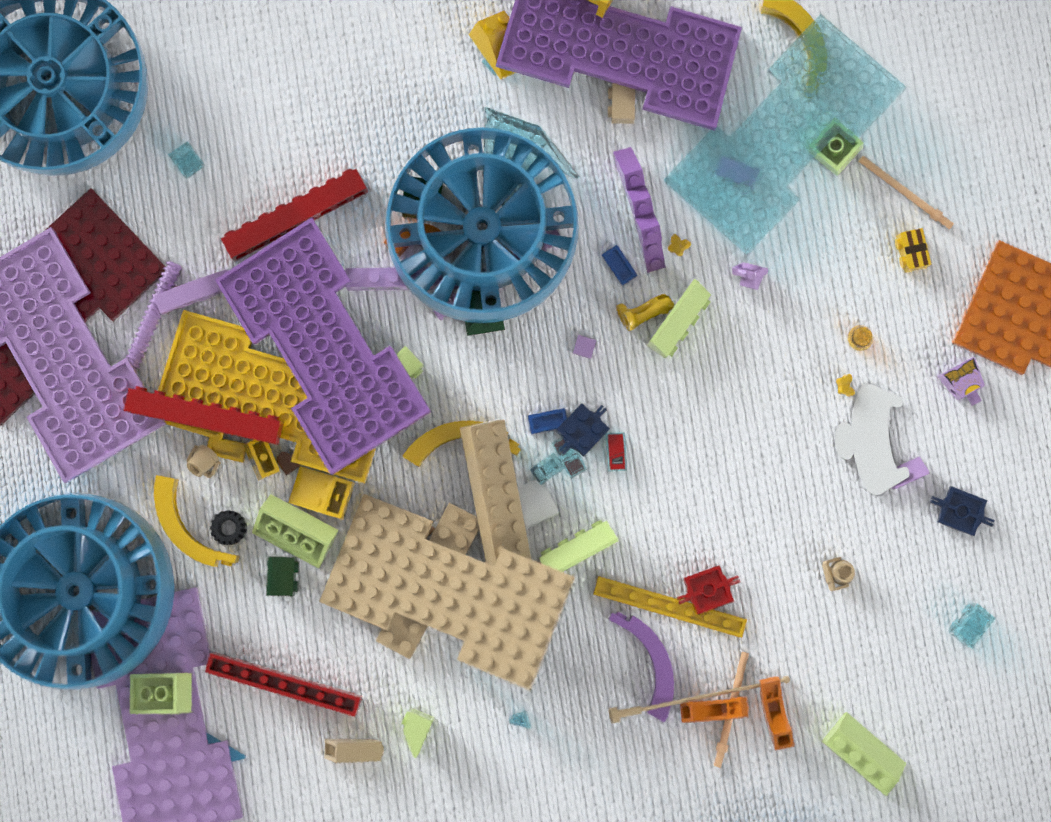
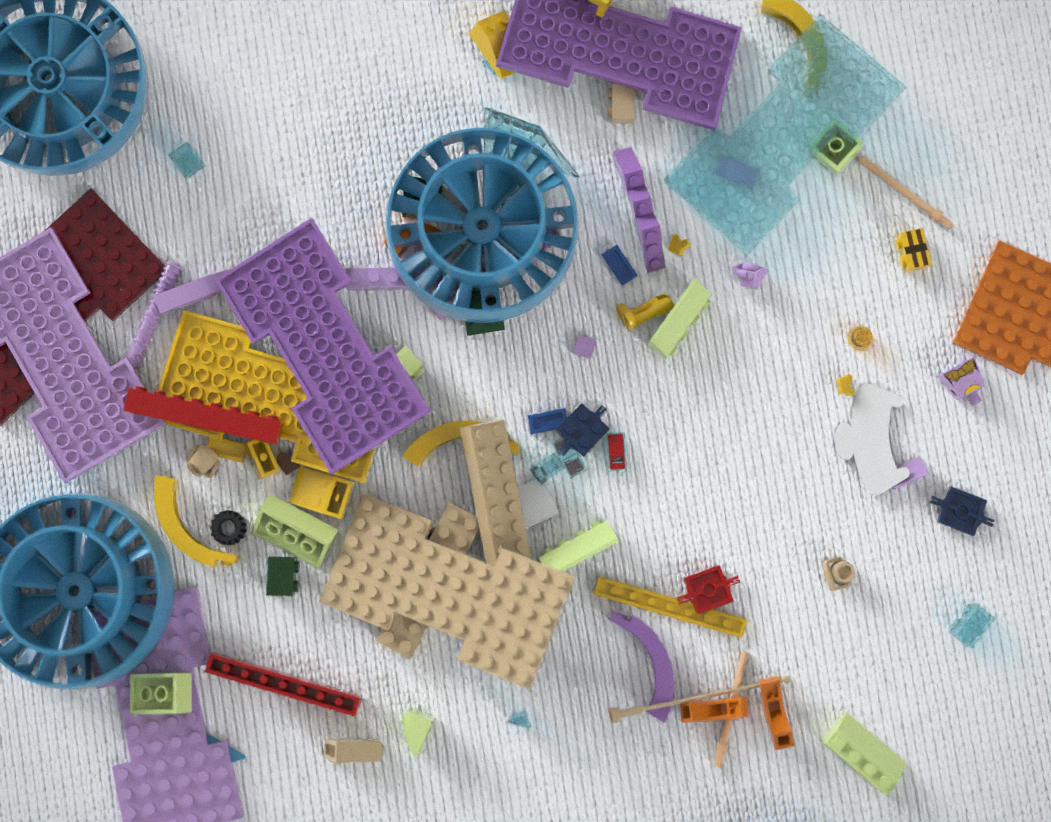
(287, 217): red brick -> none

